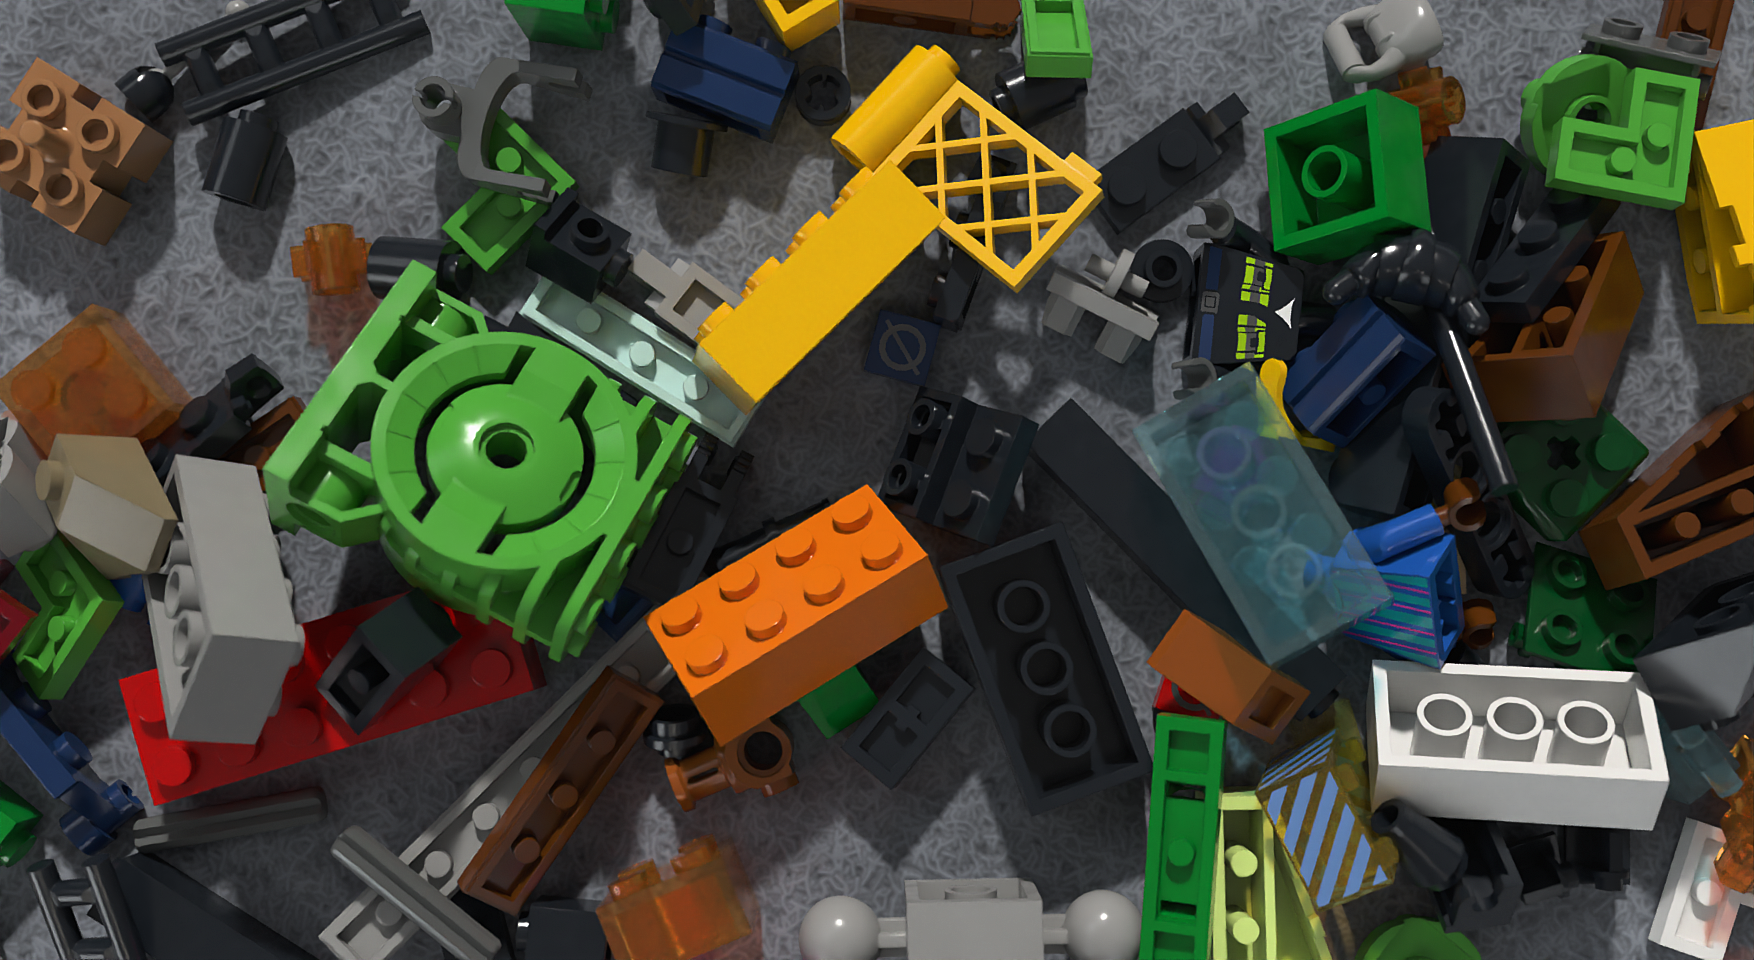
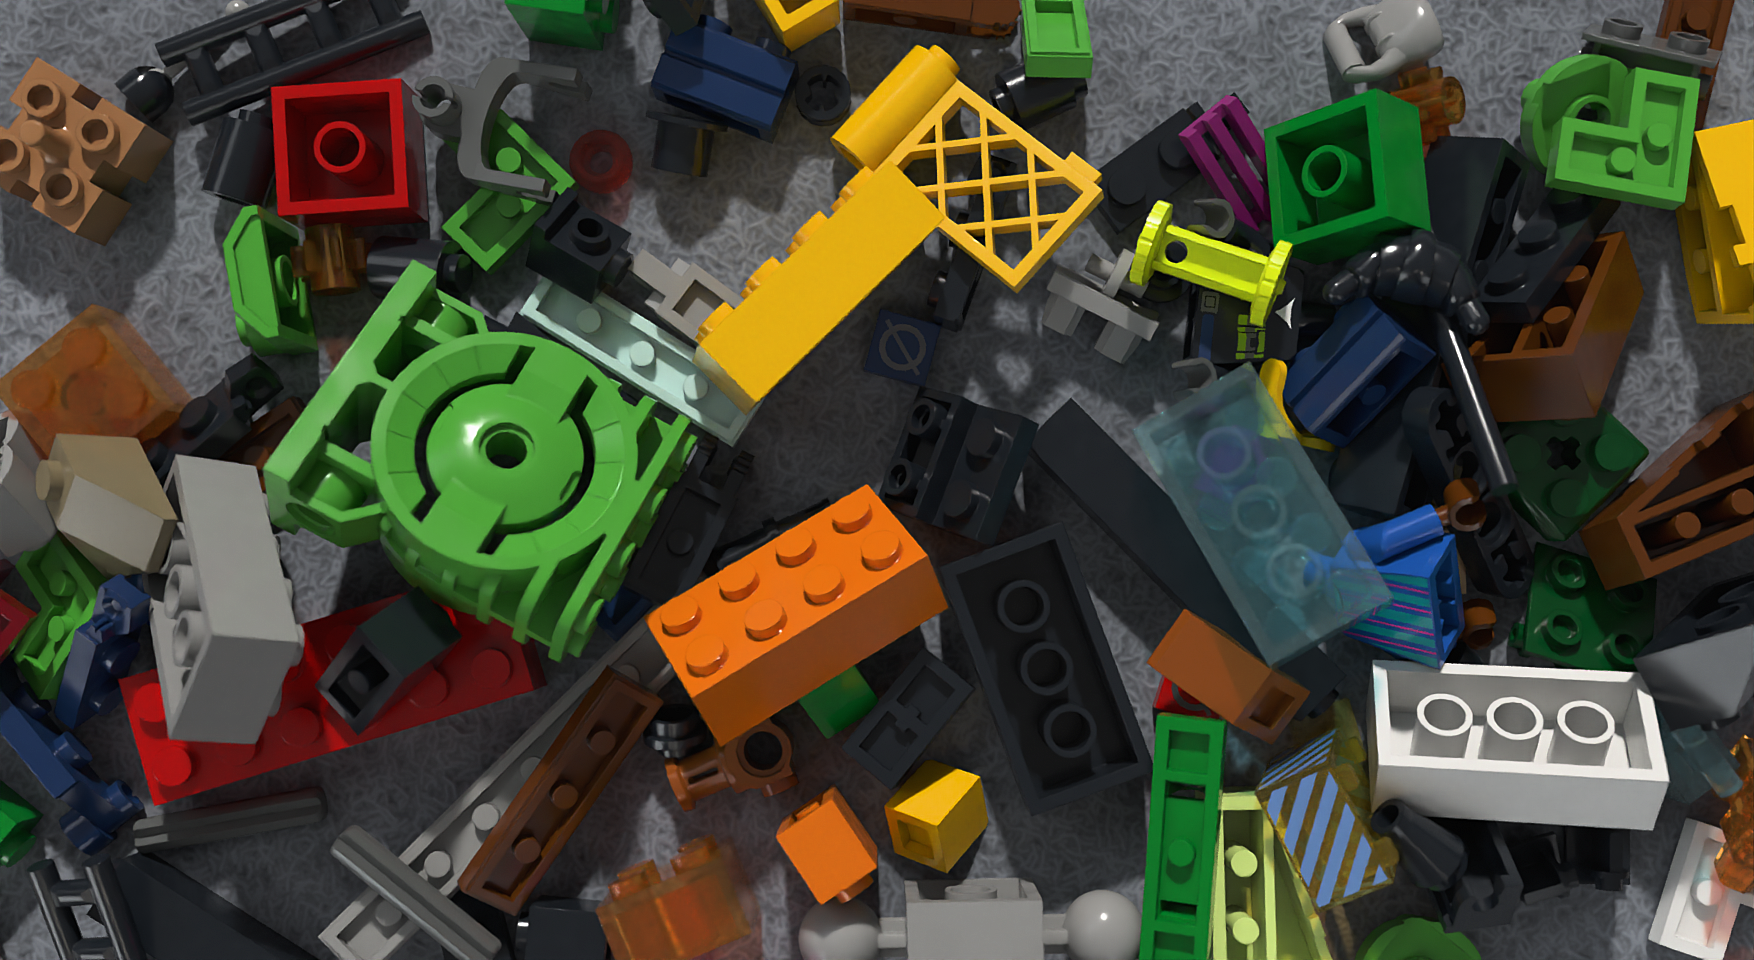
(102, 653): none -> dark blue hinge
(267, 300): none -> bright green slope
(349, 154): none -> red brick
(587, 147): none -> clear red plate
(829, 846): none -> orange brick
(937, 815): none -> yellow panel
(1211, 263): none -> neon yellow hose
(1254, 147): none -> magenta tile

